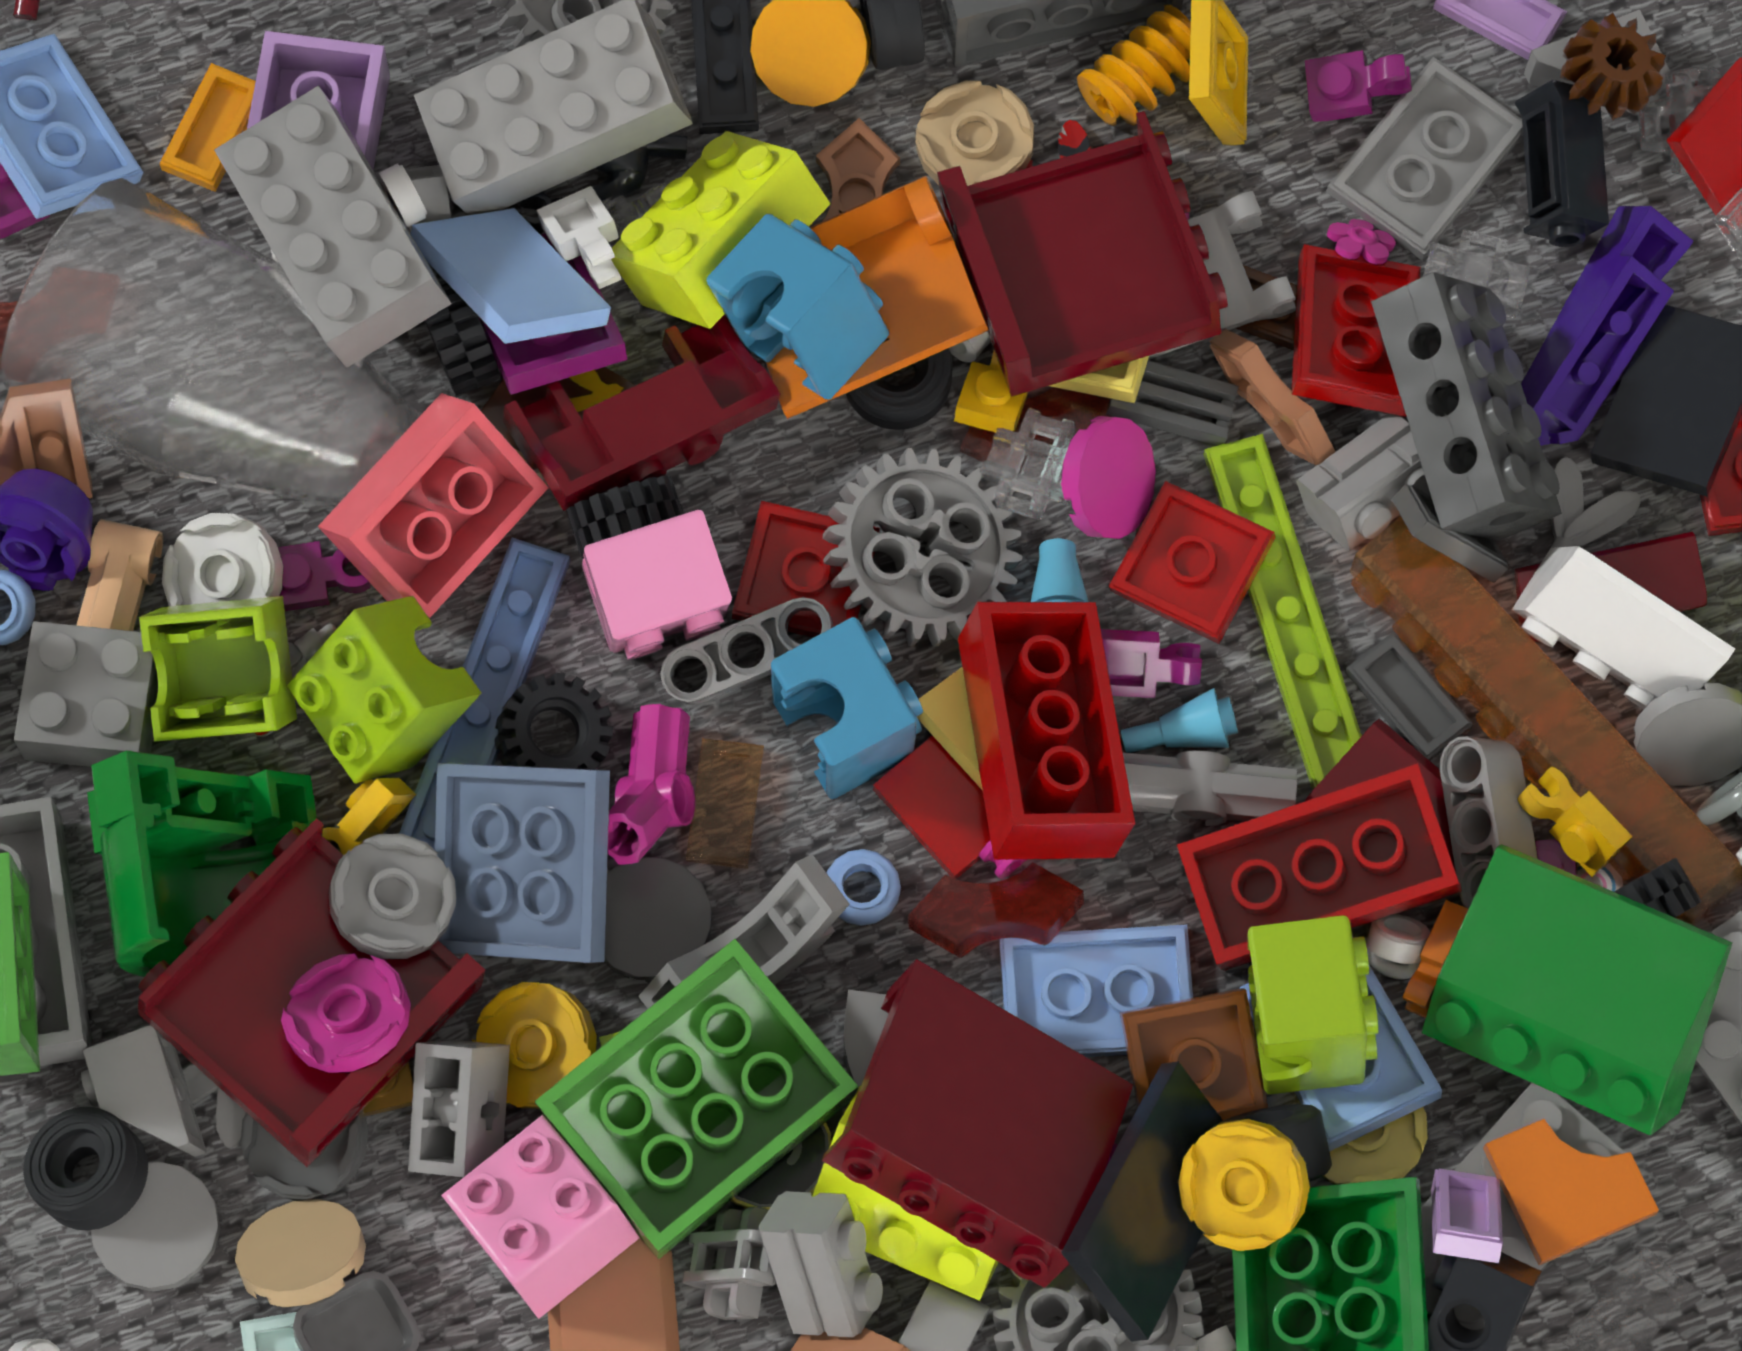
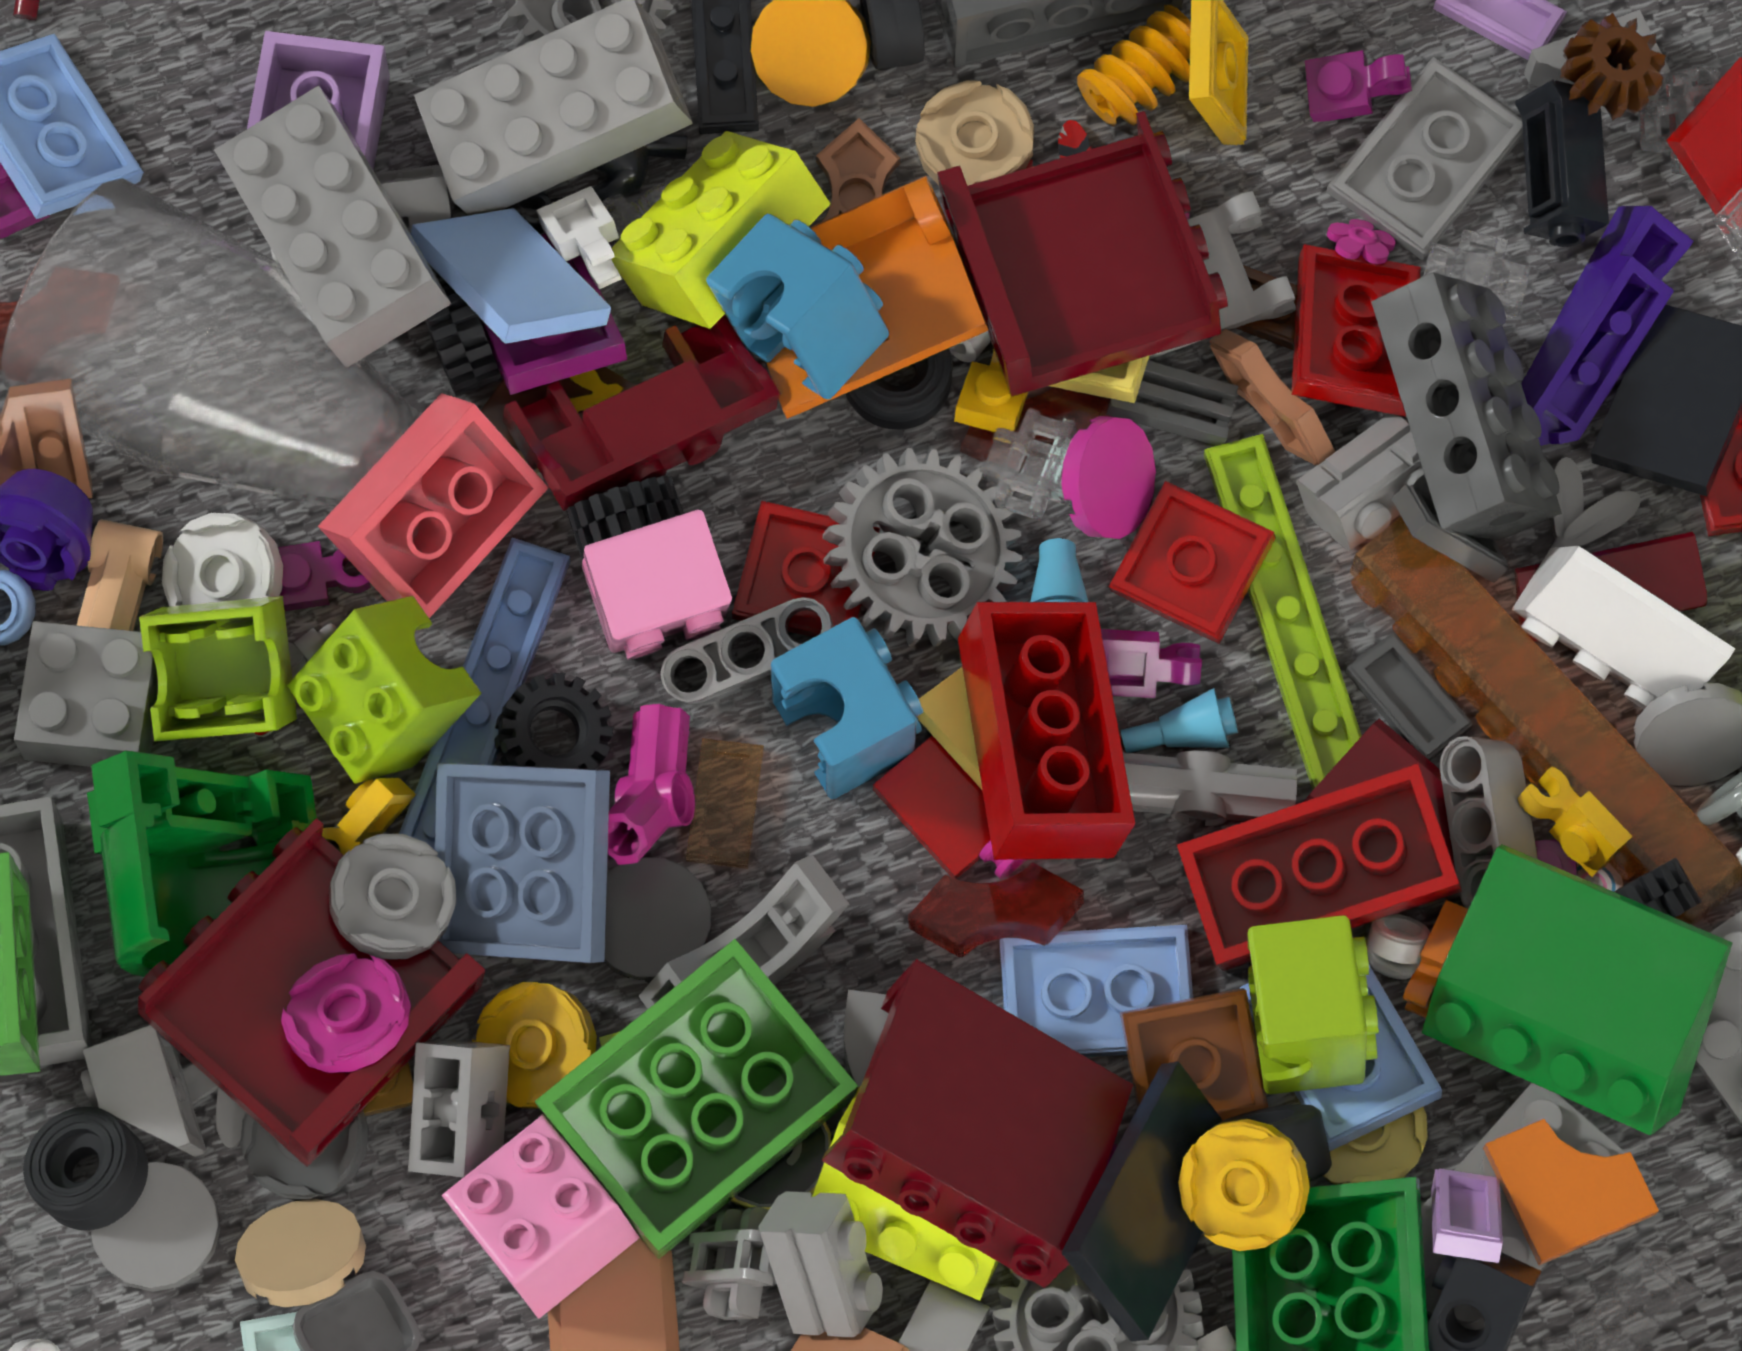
(213, 117): light orange tile -> none
(403, 194): white tile -> none
(883, 869): light blue piece -> none

